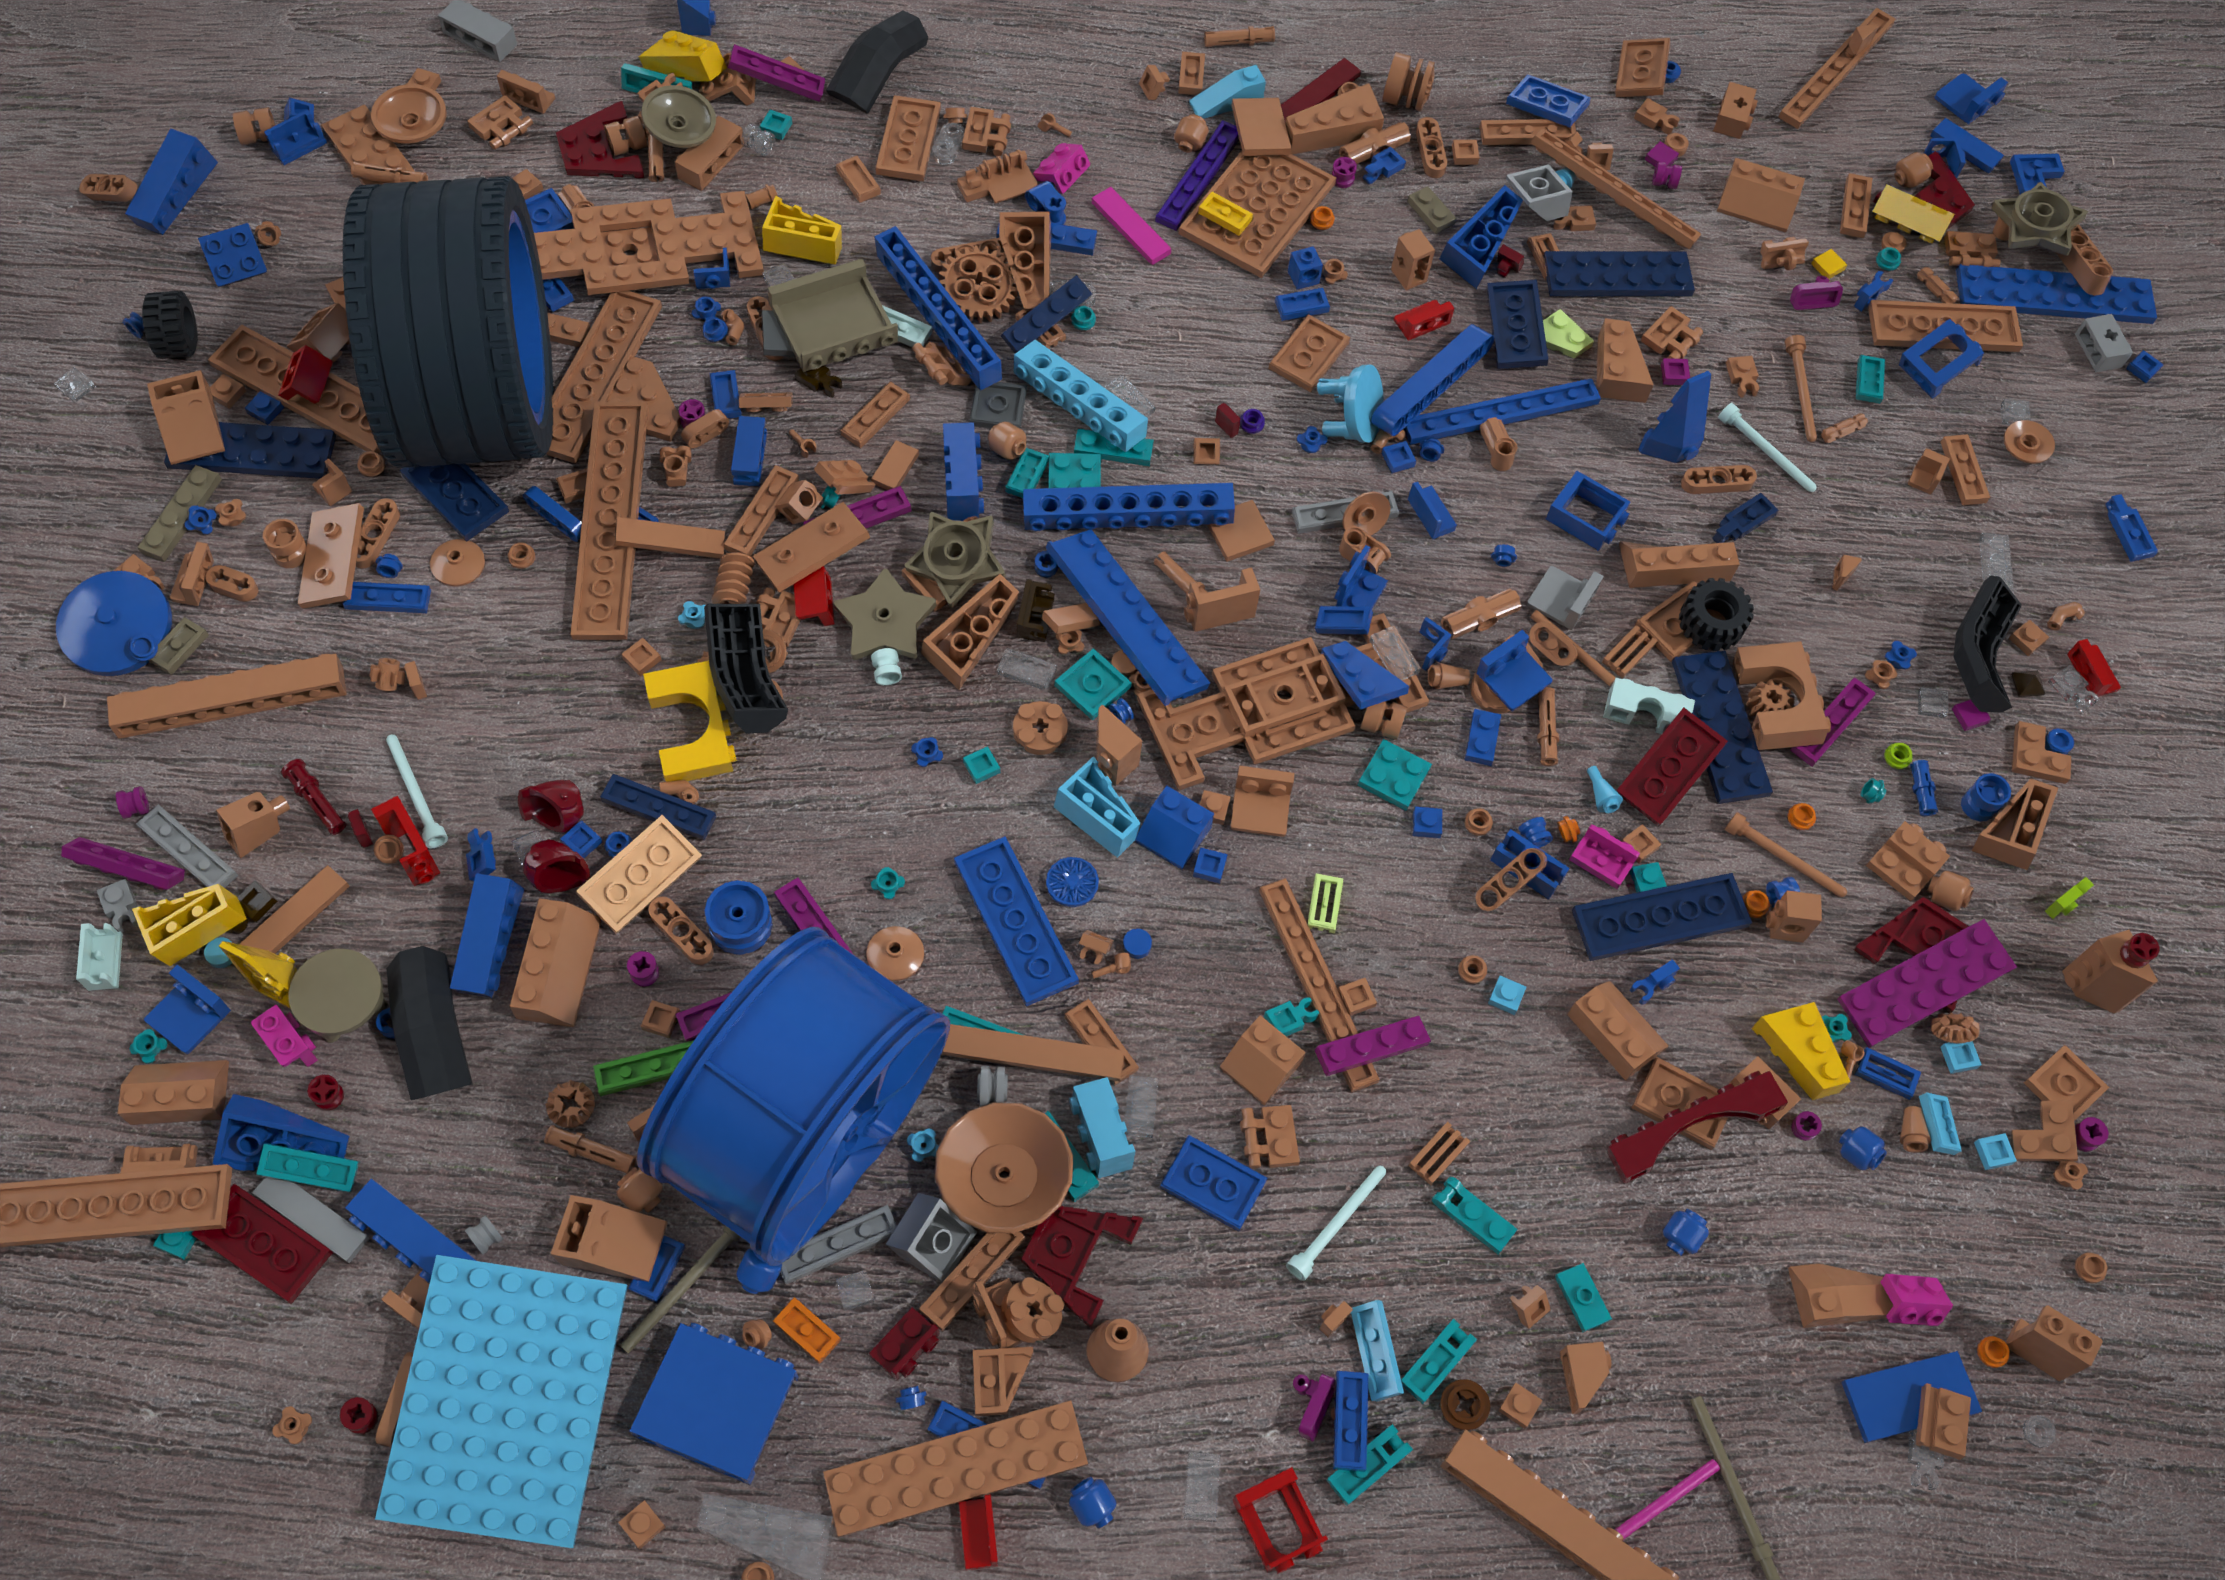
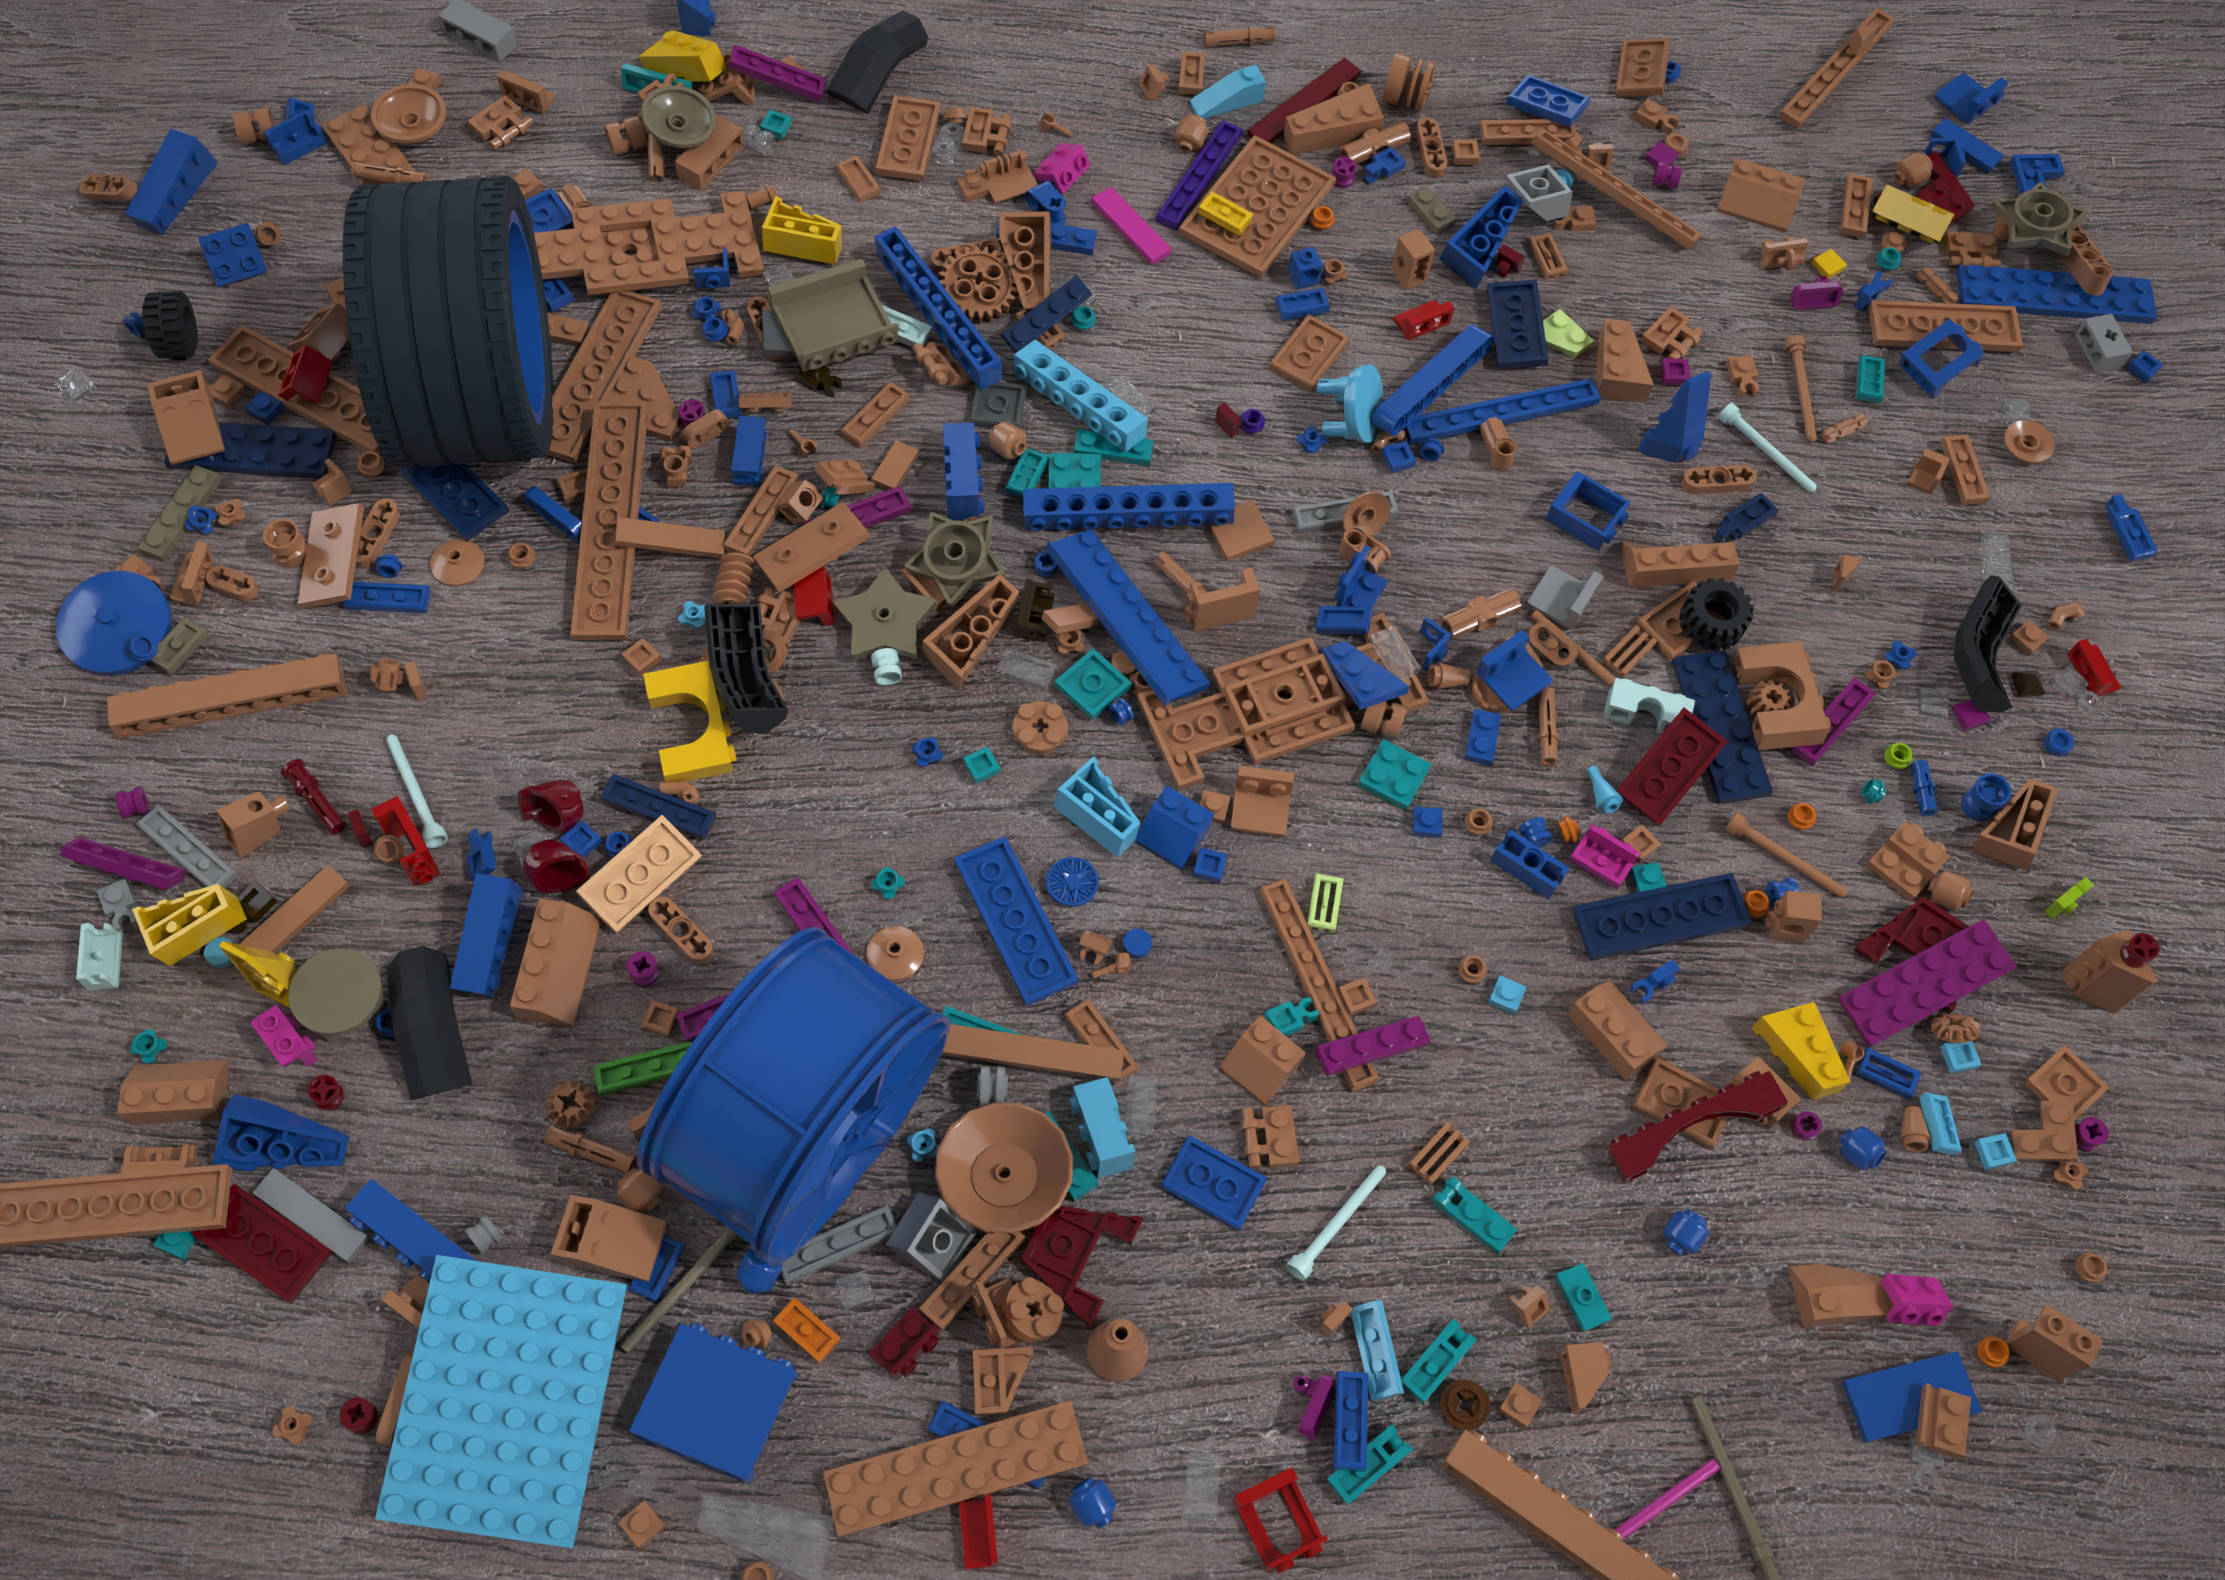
(187, 1012): blue bracket -> none
(307, 1167): teal plate -> none
(587, 149): dark red wing -> none
(738, 917): blue wheel -> none
(911, 1398): blue plate -> none
(1116, 747): nougat slope -> none
(1206, 451): nougat slope -> none
(1261, 126): nougat tile -> none
(1431, 510): blue panel -> none
(1498, 885): nougat beam -> none
(1504, 555): blue plate -> none
(1618, 273): dark blue plate -> none
(1735, 110): nougat brick -> none
(1840, 1022): teal plate -> none
(2032, 758): nougat plate -> none

